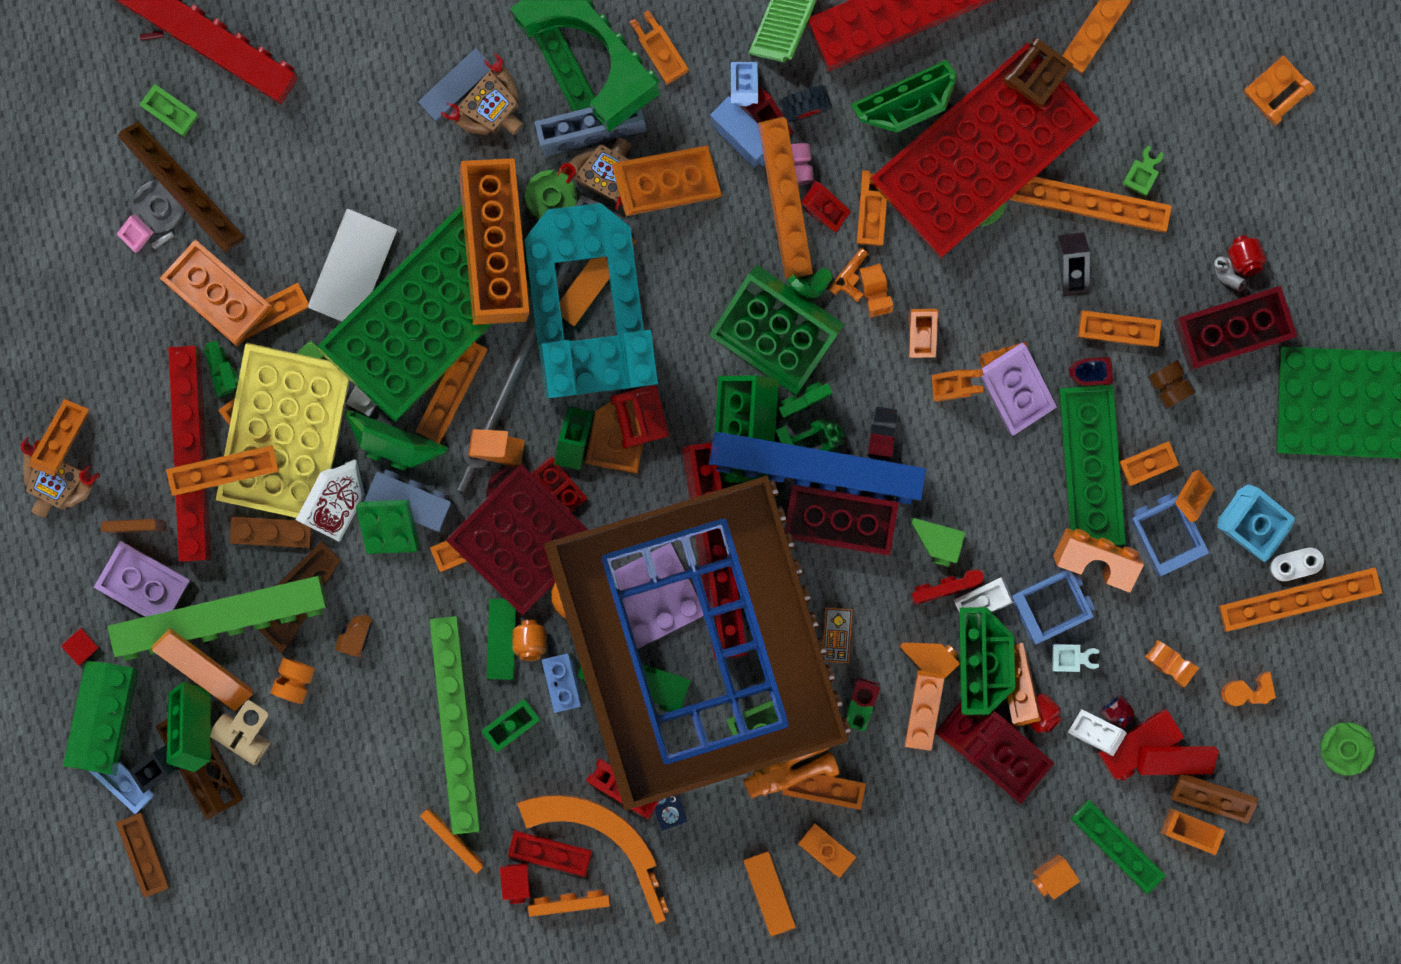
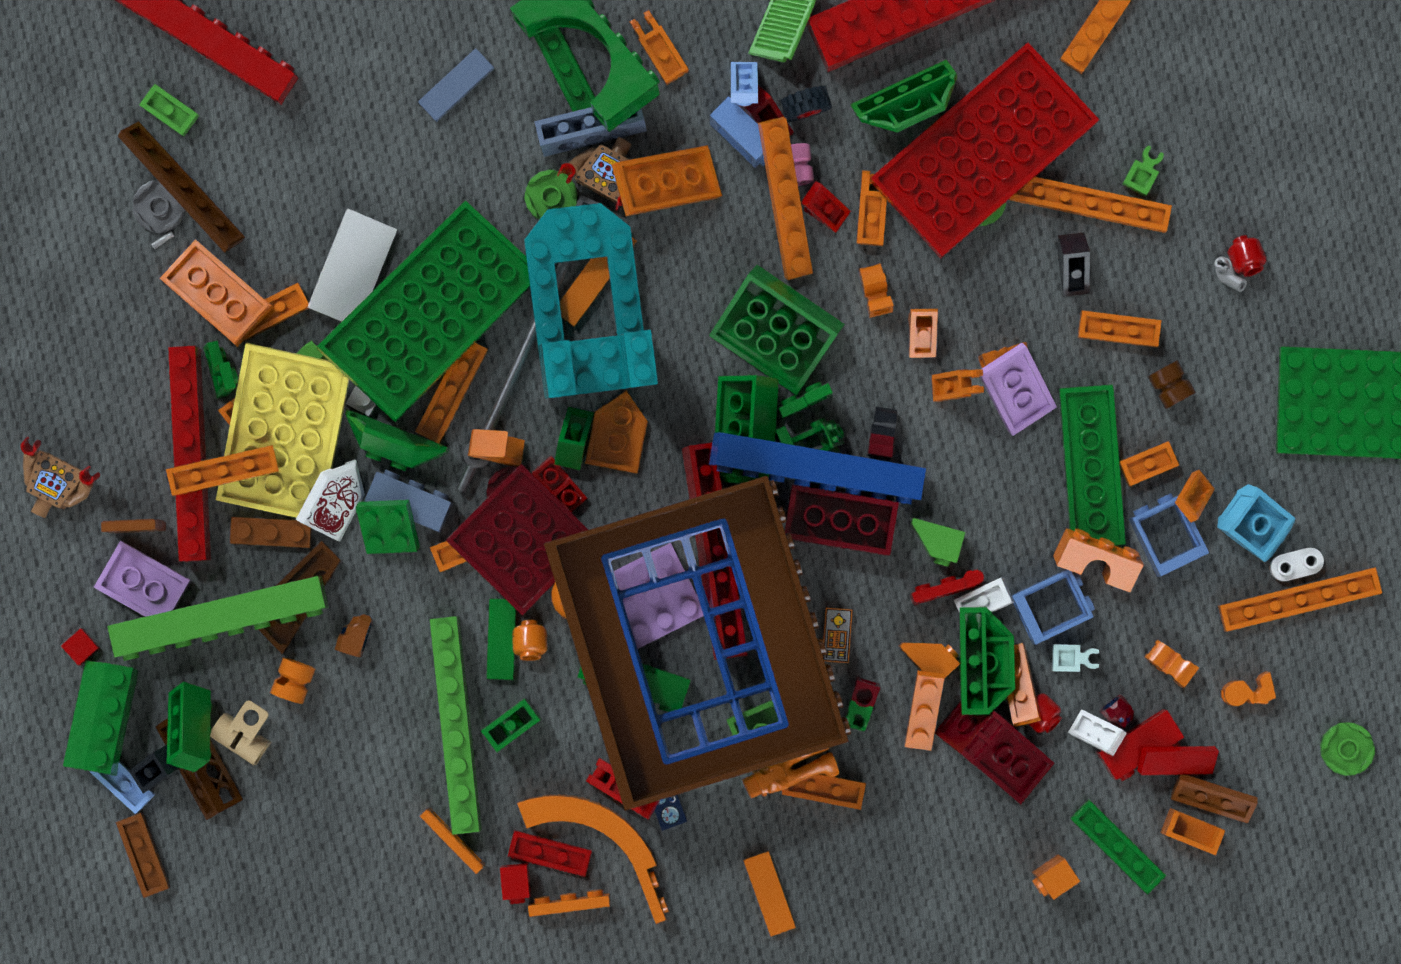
(59, 437): orange plate -> none
(135, 233): bright pink tile -> none
(154, 35): dark red piece -> none
(202, 669): orange tile -> none
(489, 103): medium nougat torso -> none
(493, 241): orange brick -> none
(567, 693): medium blue window -> none
(648, 412): red plate -> none
(813, 286): green hair -> none
(826, 850): orange plate -> none
(850, 277): orange hose -> none
(1044, 79): reddish brown plate -> none
(1092, 371): rock -> none
(1235, 328): dark red brick -> none
(1272, 83): orange plate -> none

